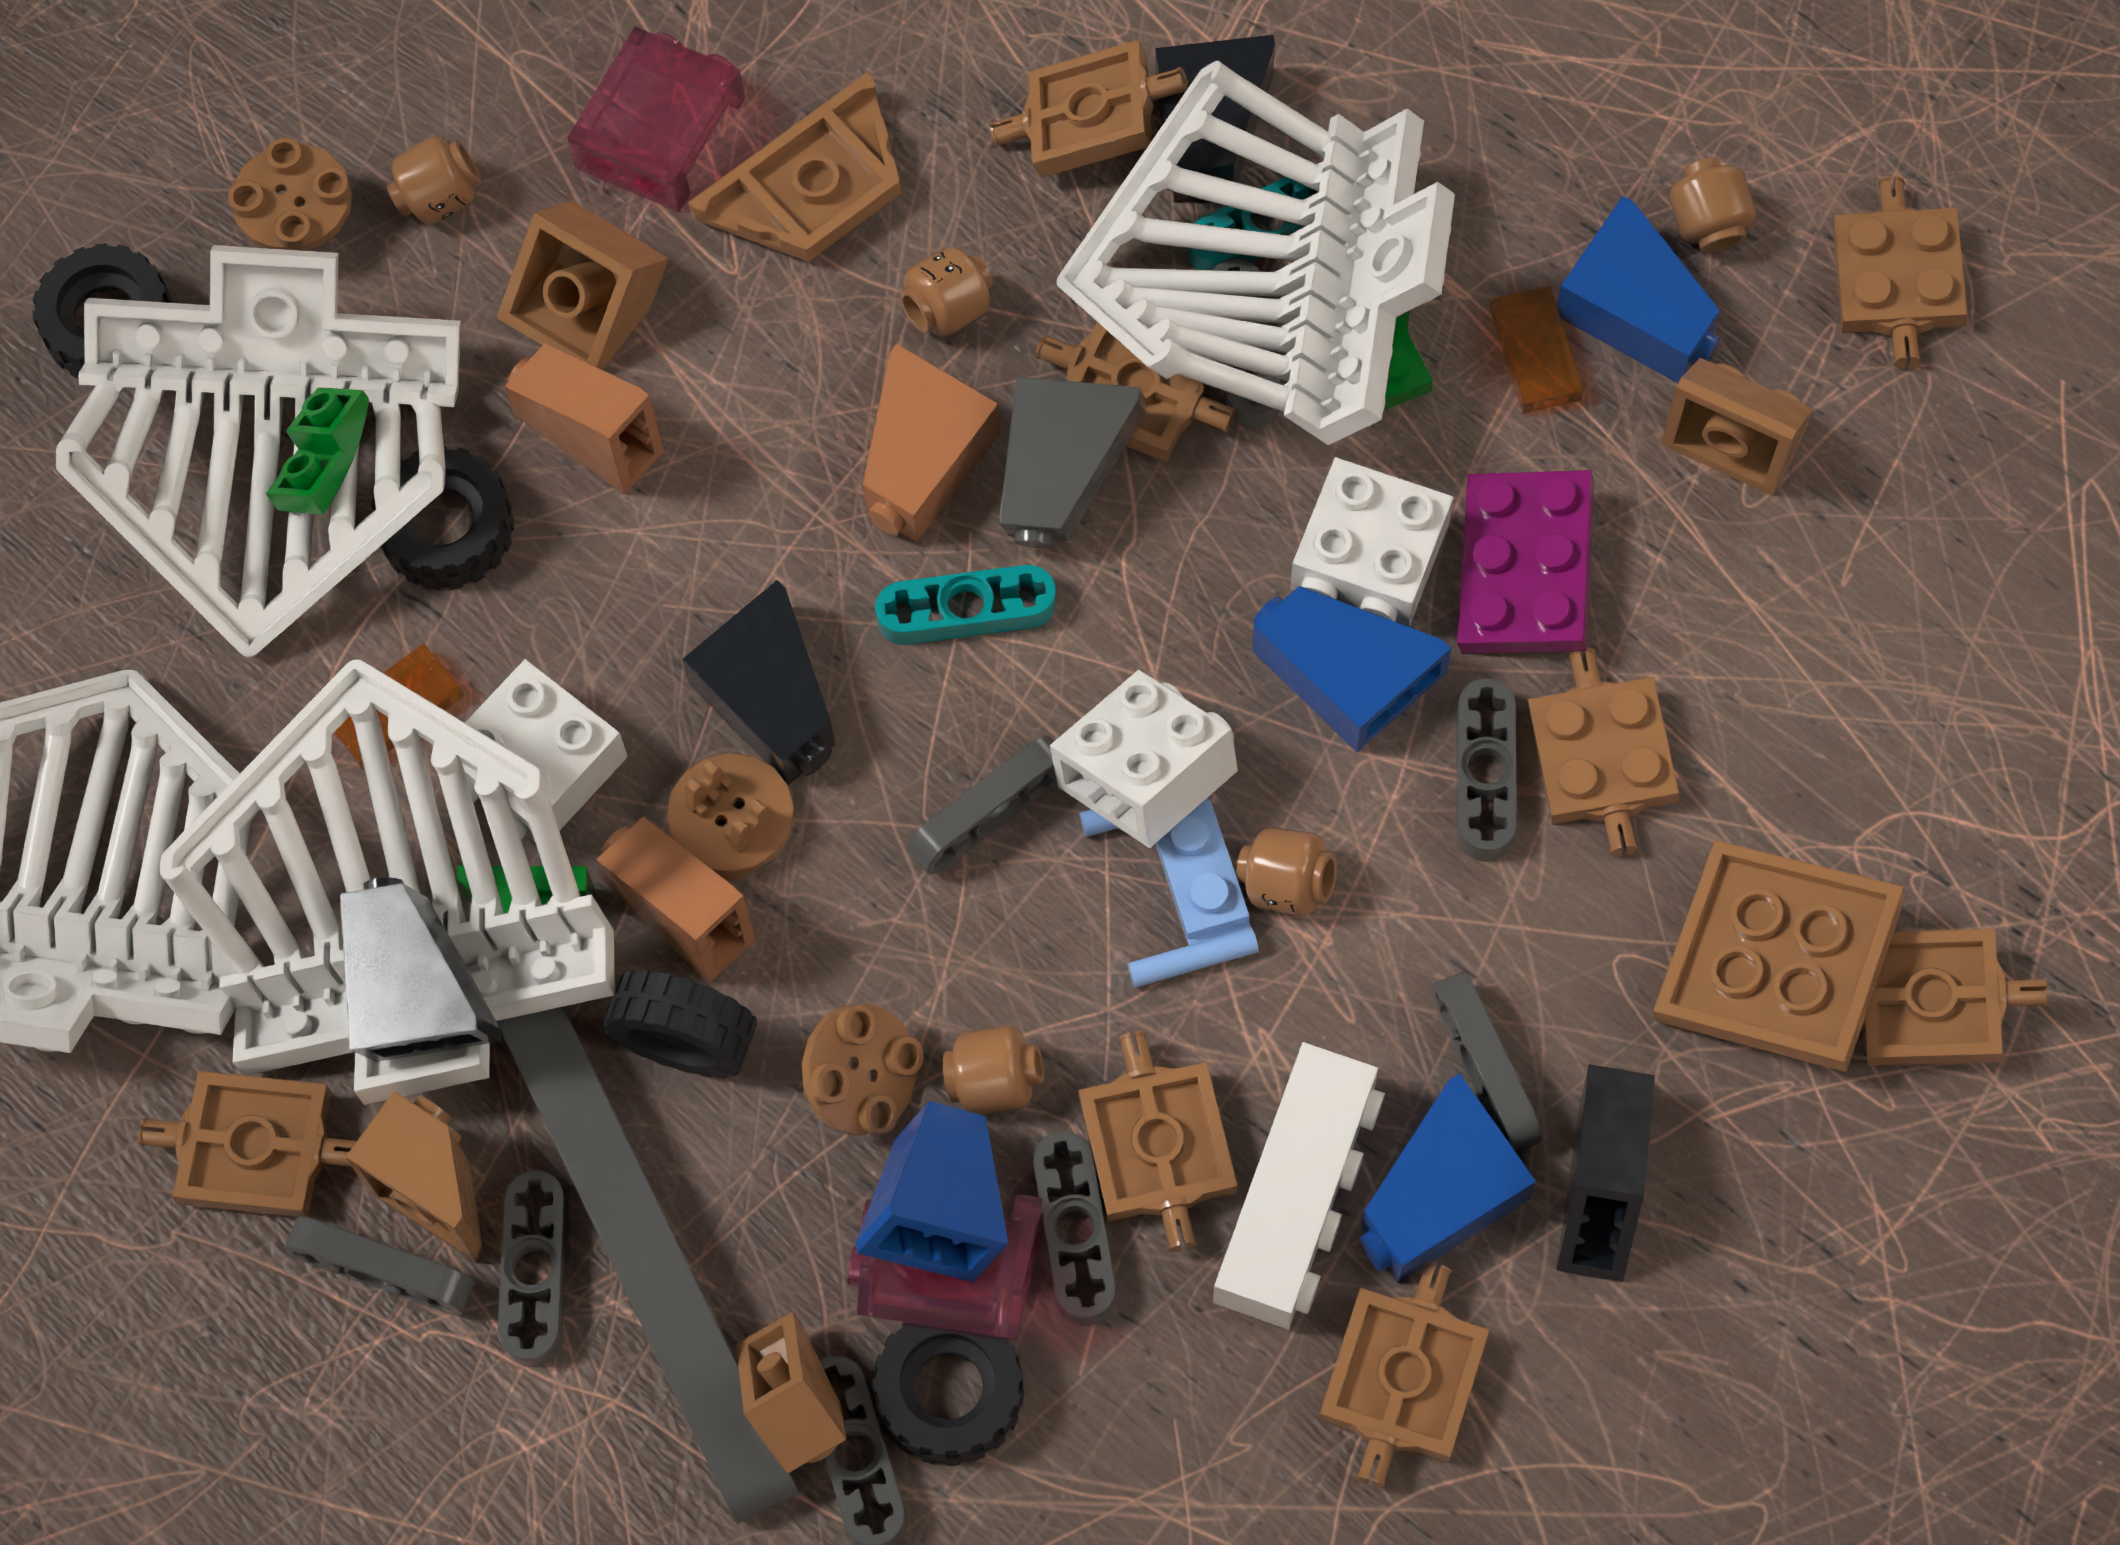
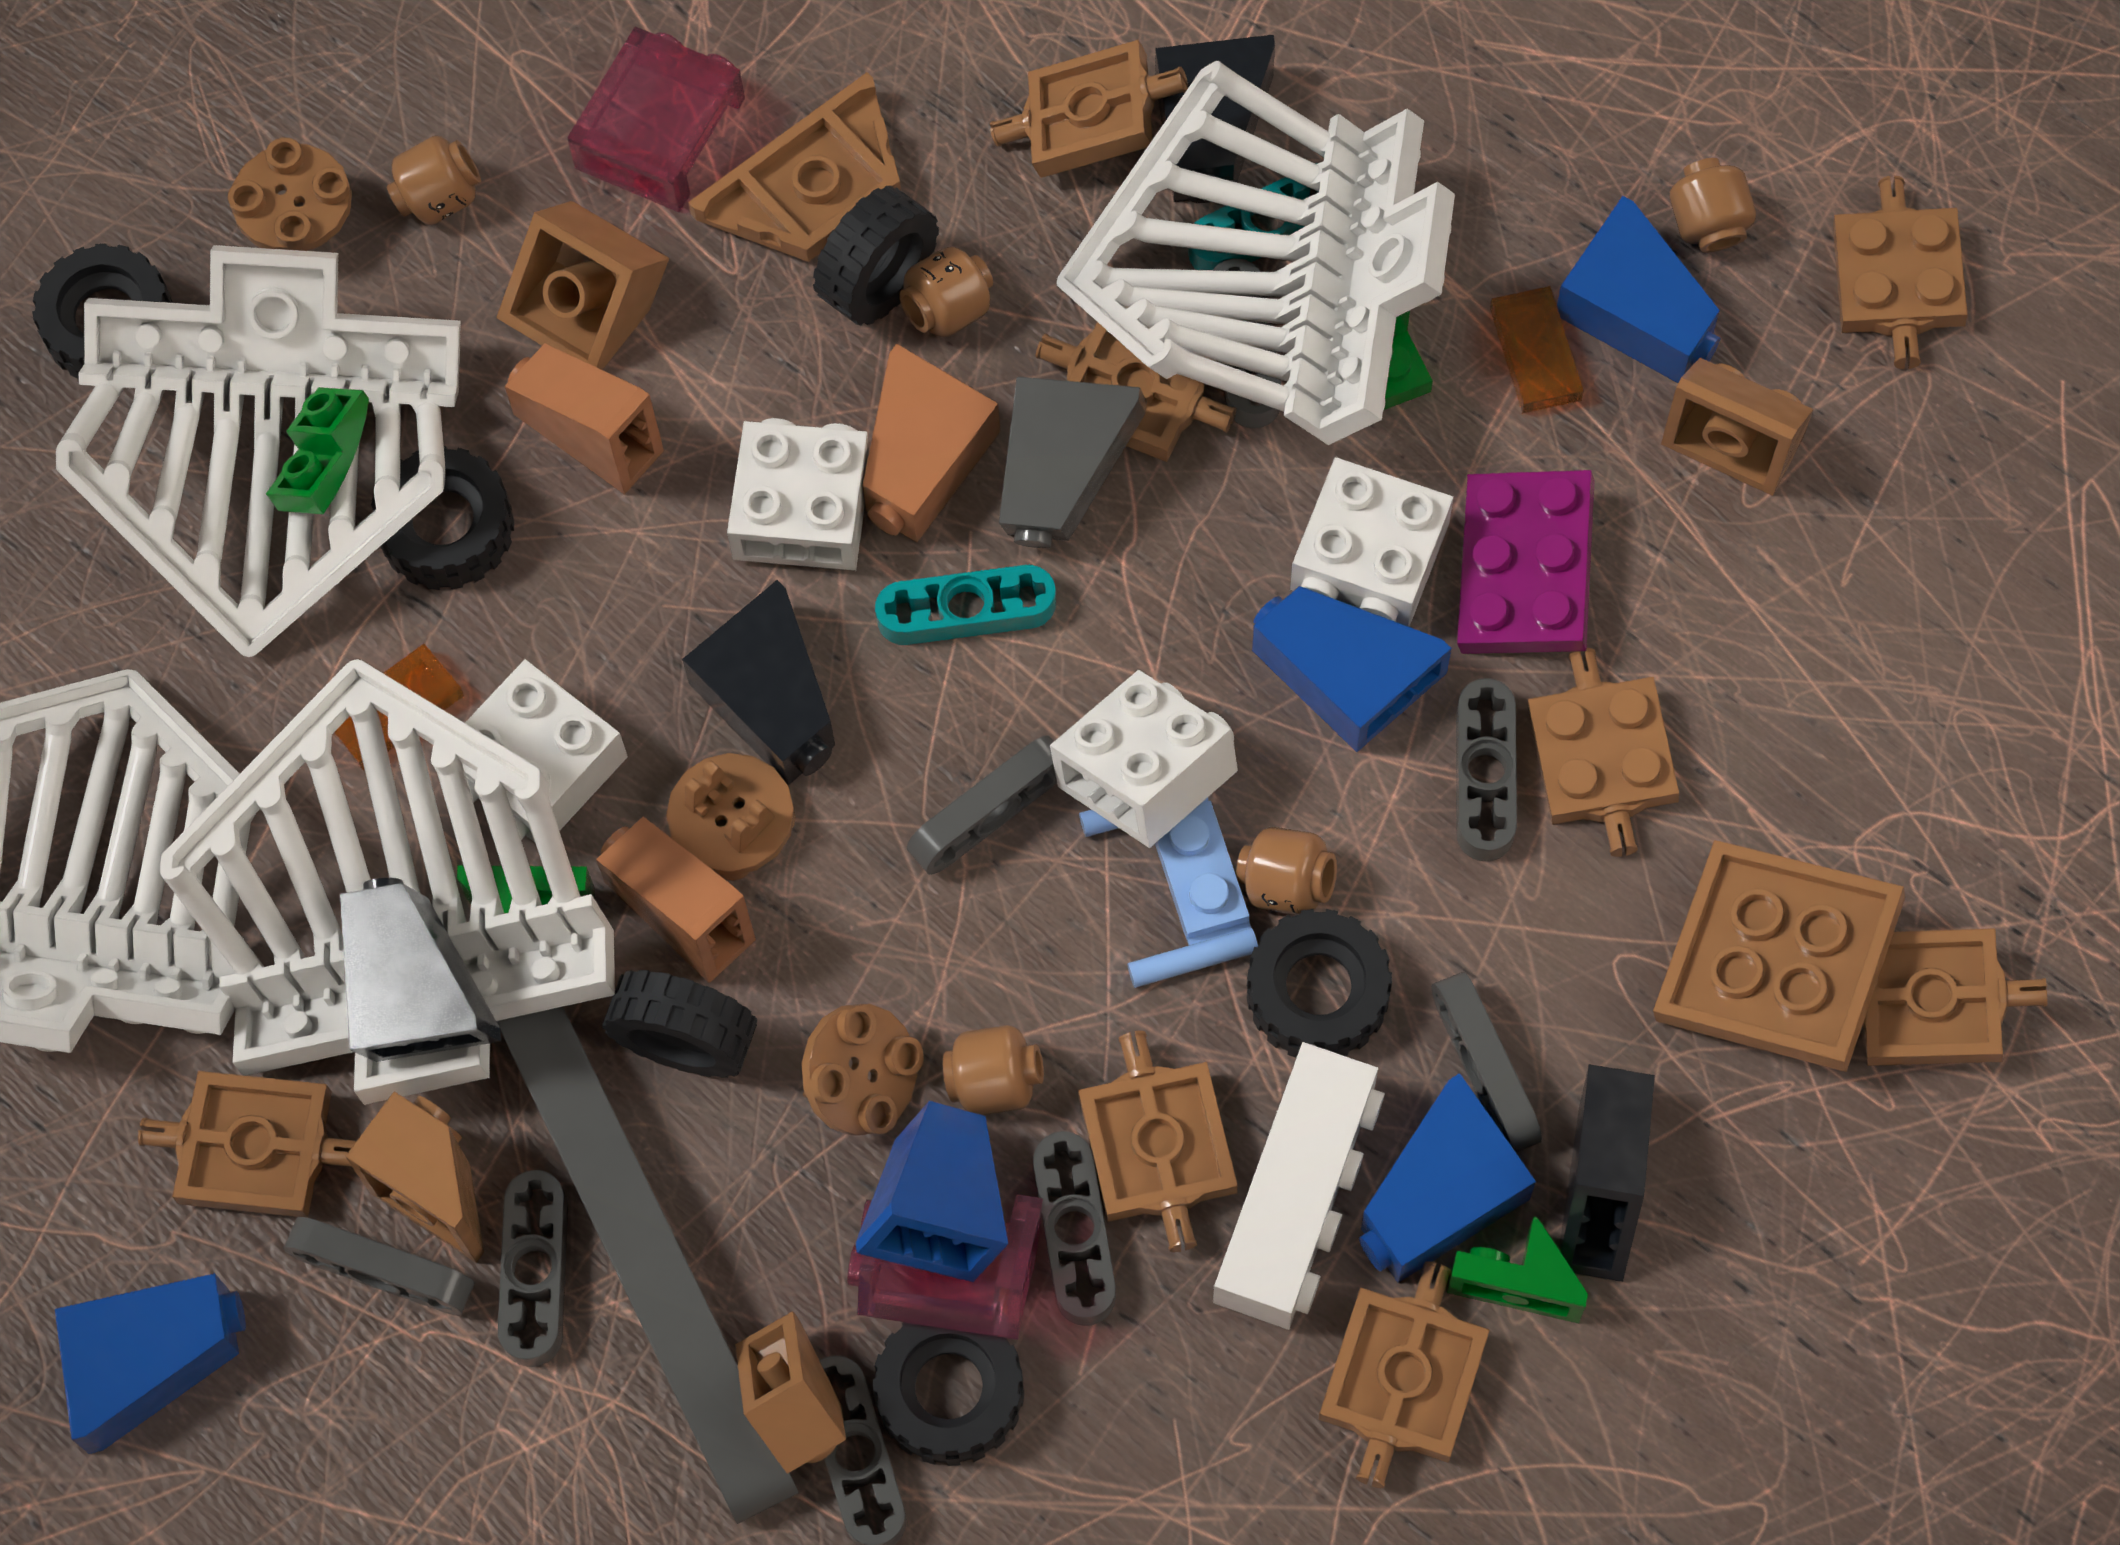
(141, 1352): none -> blue slope
(799, 494): none -> white brick
(871, 252): none -> black tyre
(1328, 936): none -> black tyre
(1538, 1286): none -> green slope

